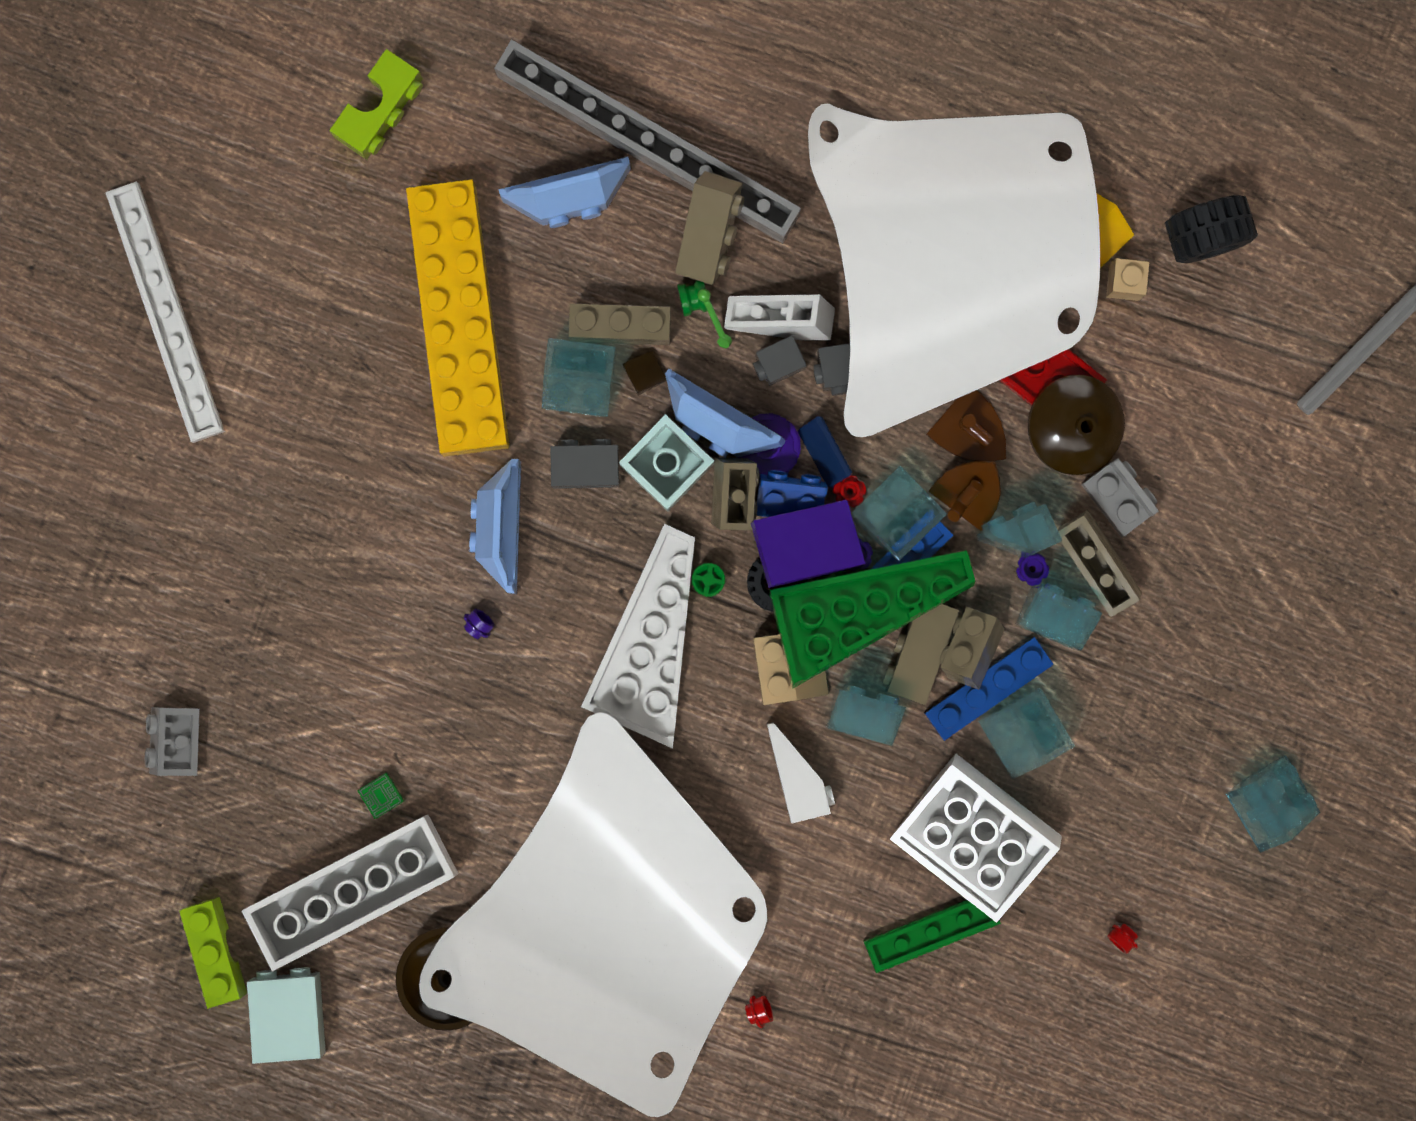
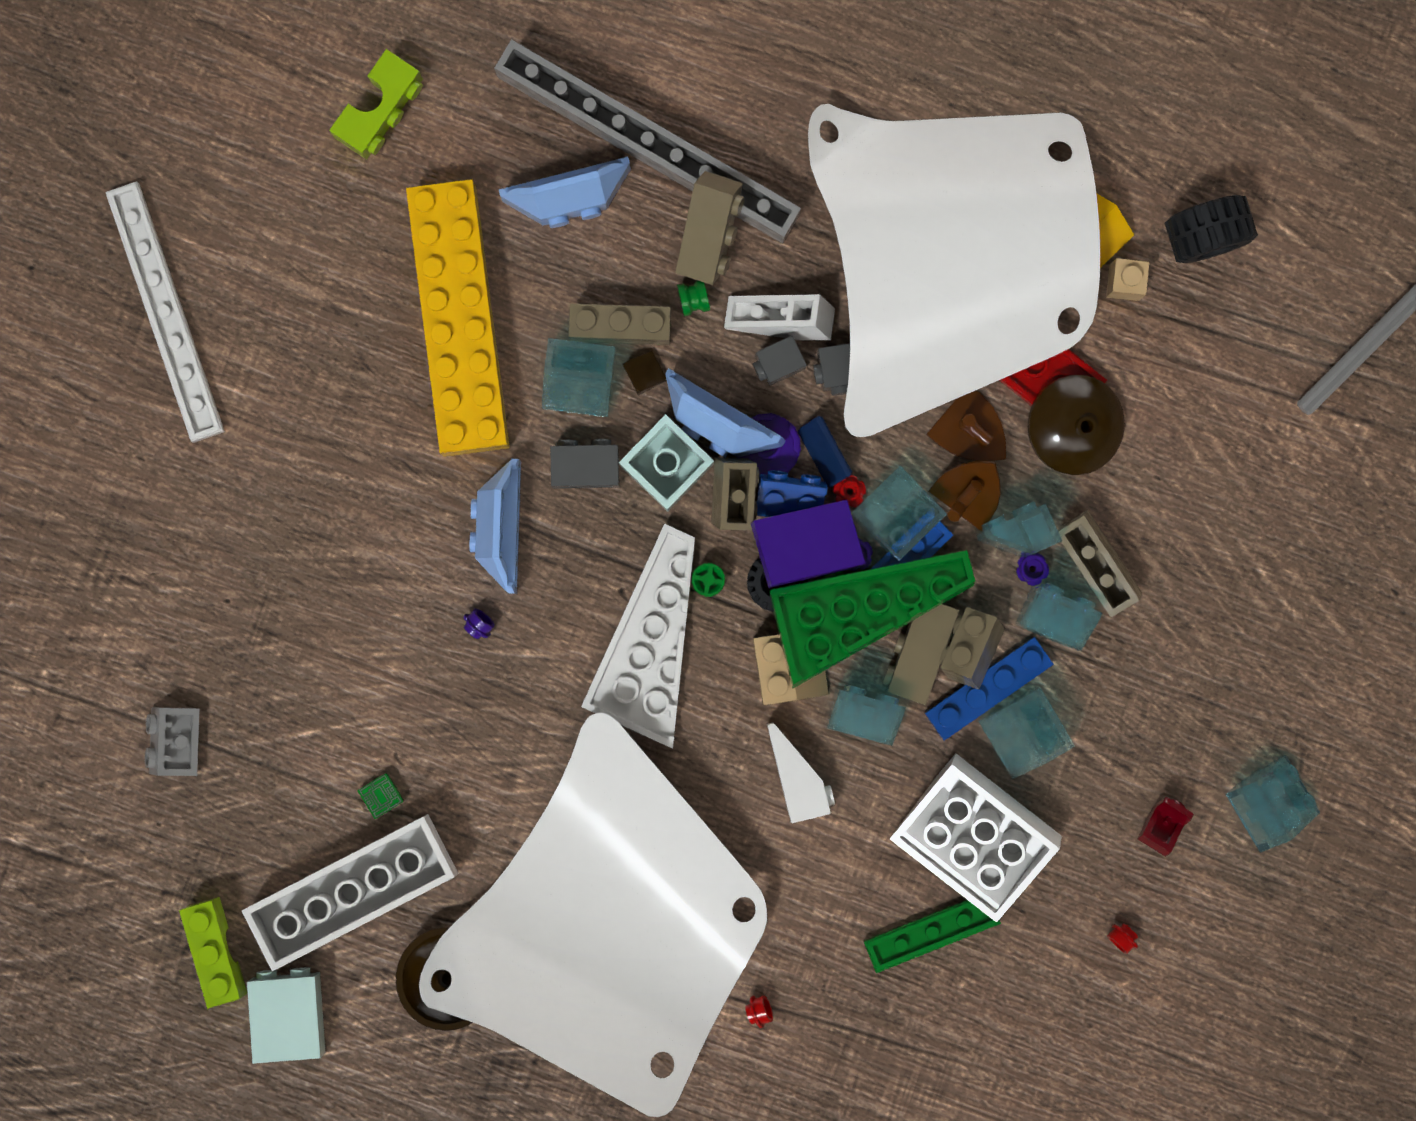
(724, 340): bright green hinge -> none
(1121, 496): light grey bracket -> none
(1164, 825): none -> dark red bracket

